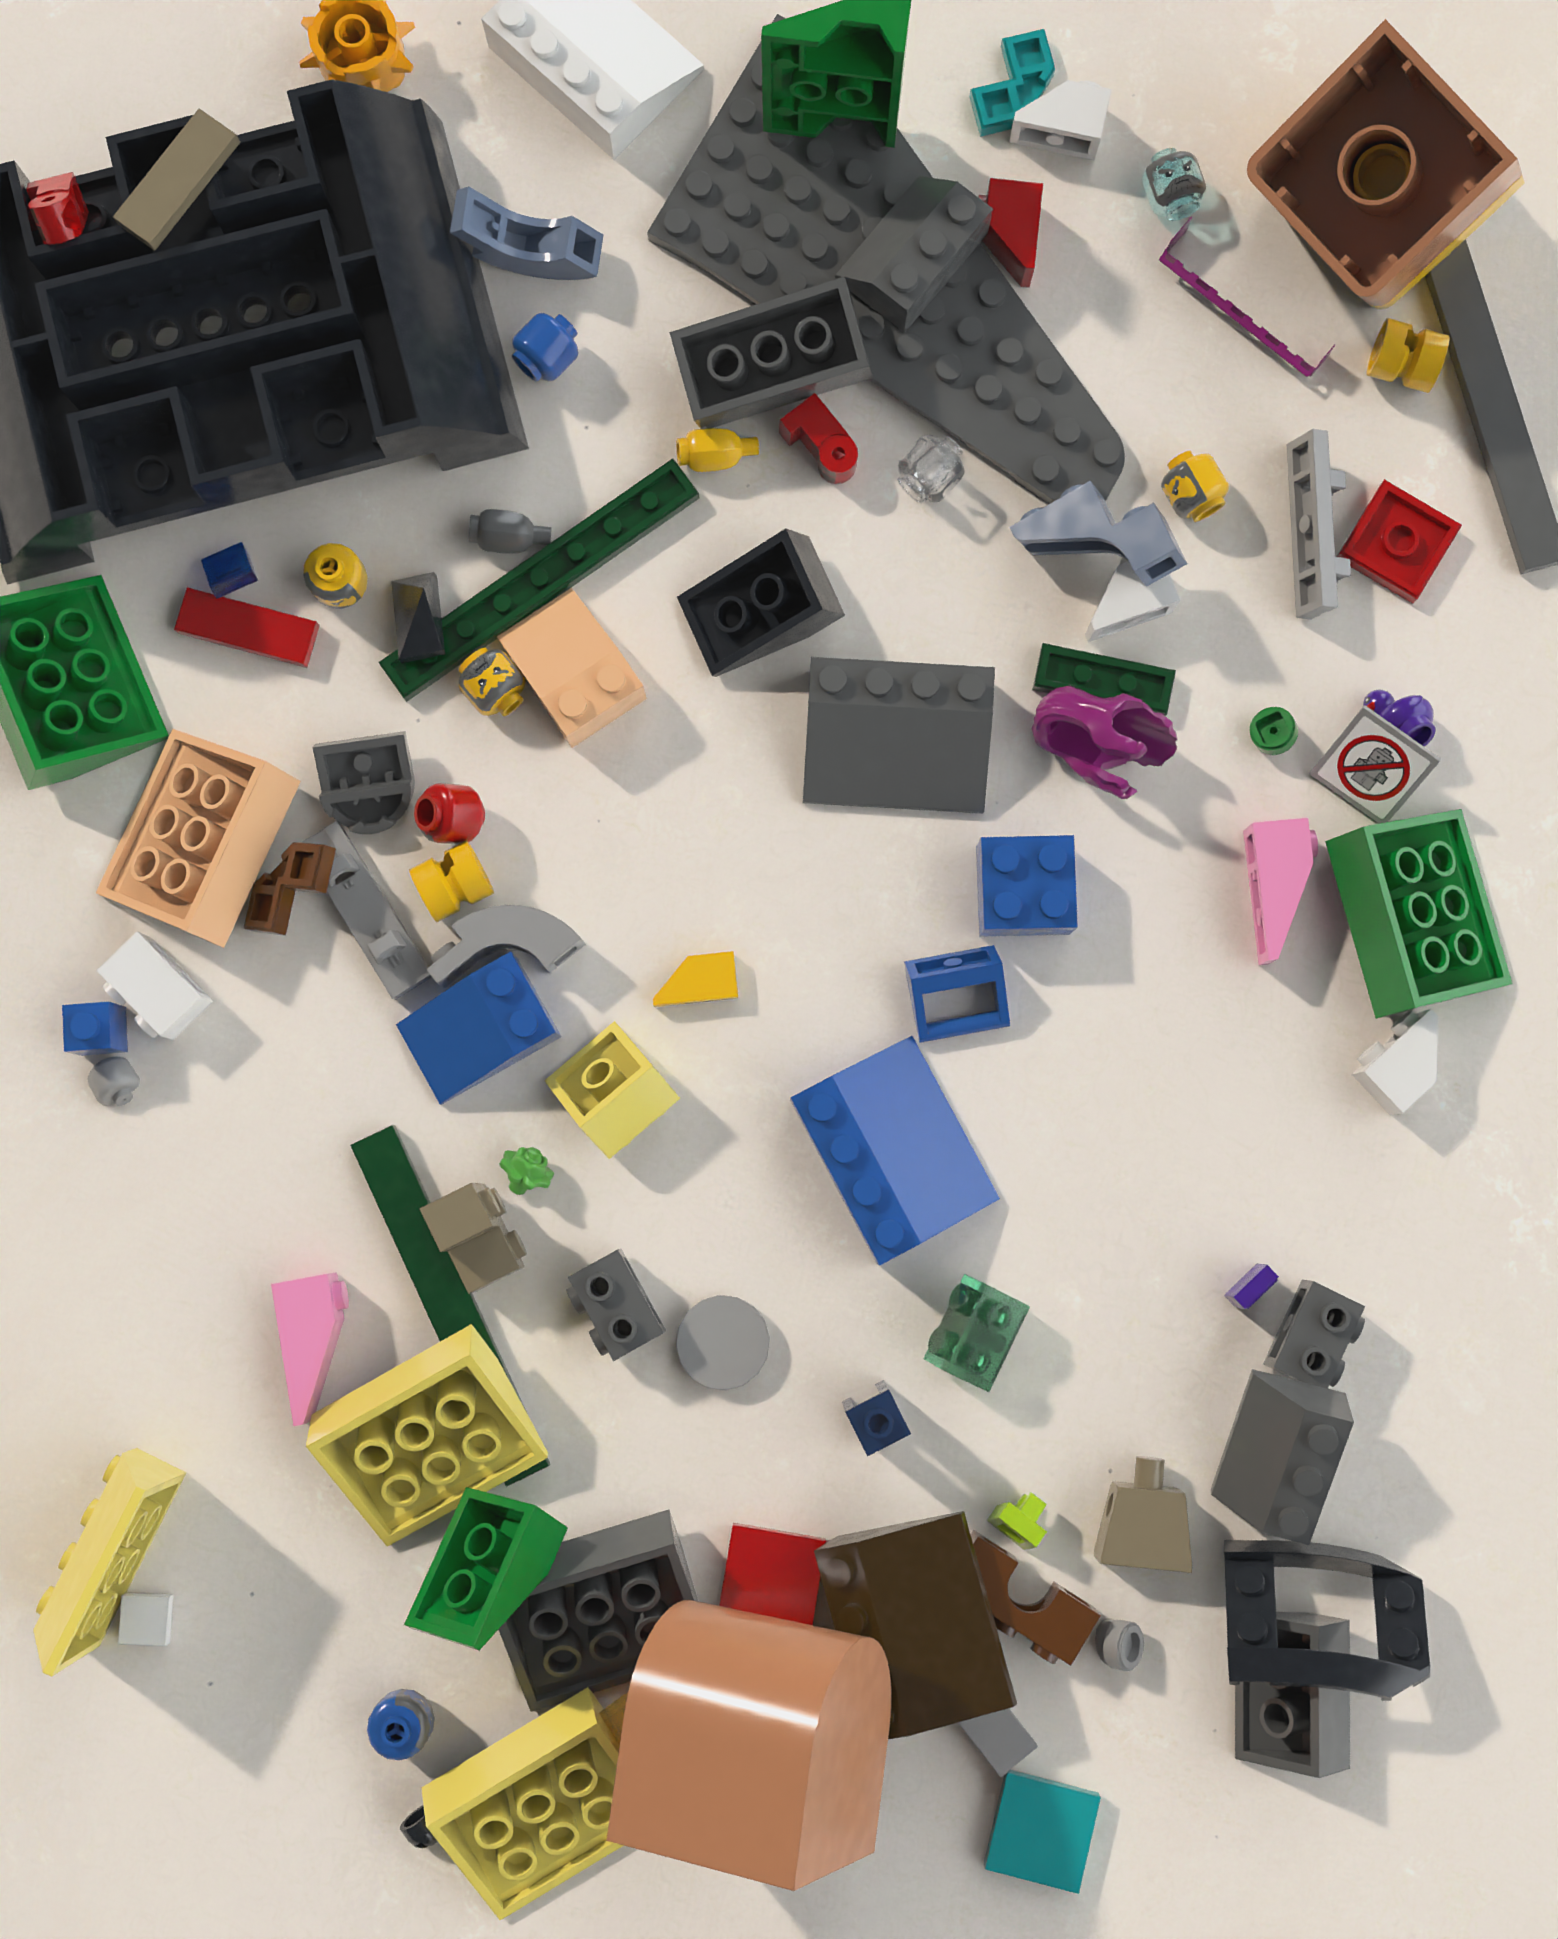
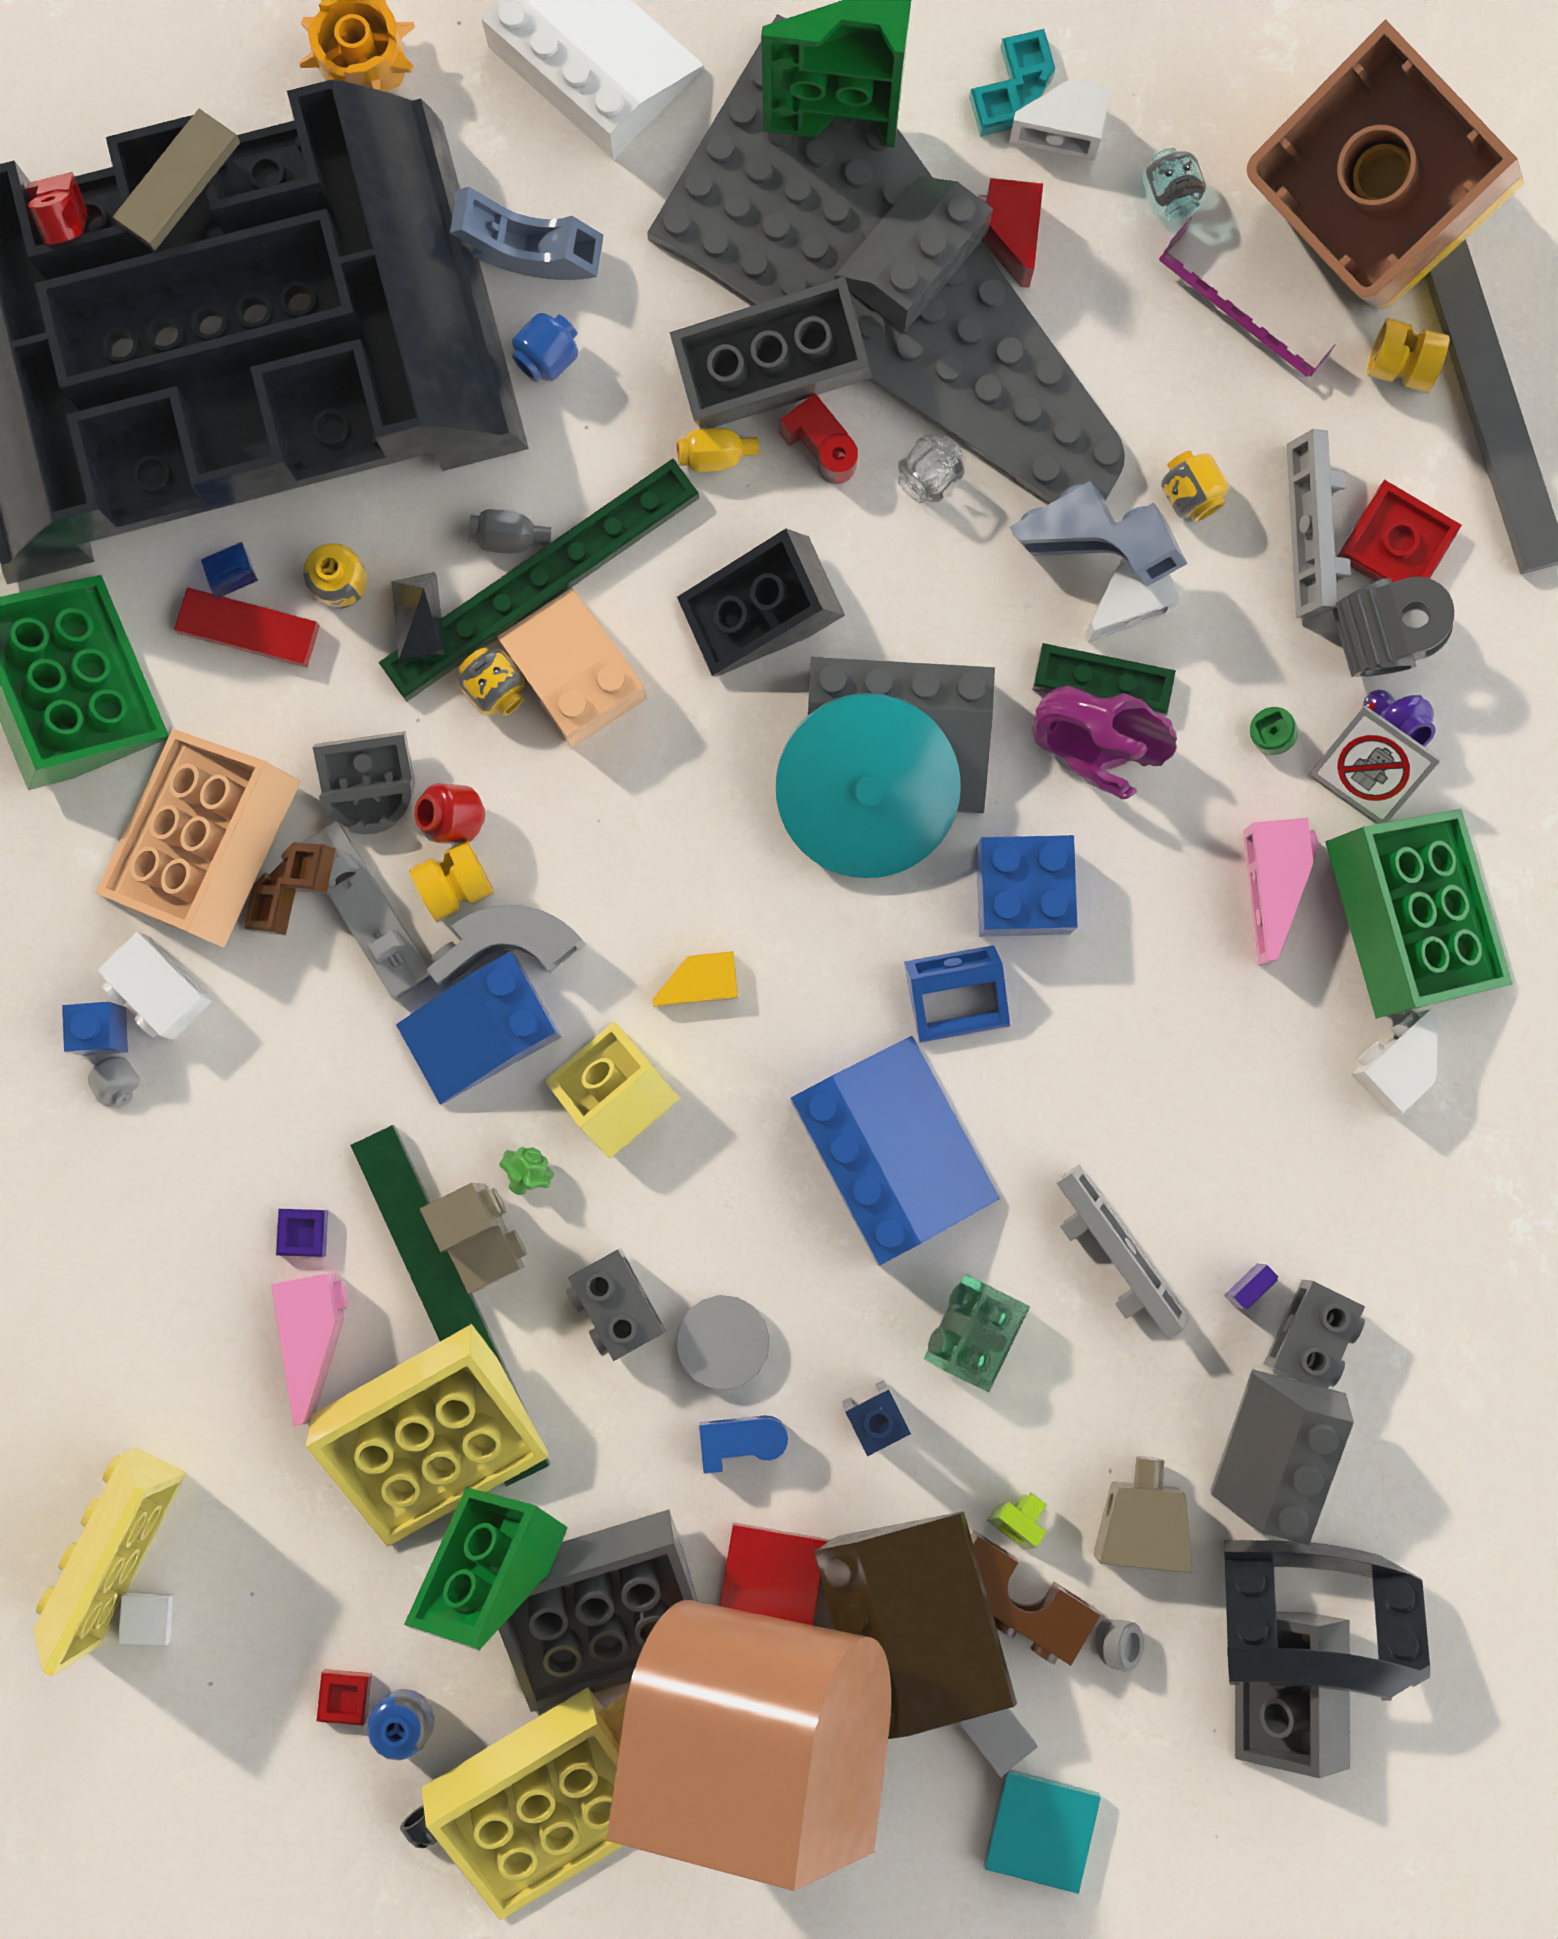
(302, 1232): none -> dark purple tile
(344, 1697): none -> red tile
(743, 1436): none -> blue leg
(867, 785): none -> teal dish
(1146, 1286): none -> light grey hinge
(1373, 626): none -> dark grey piece

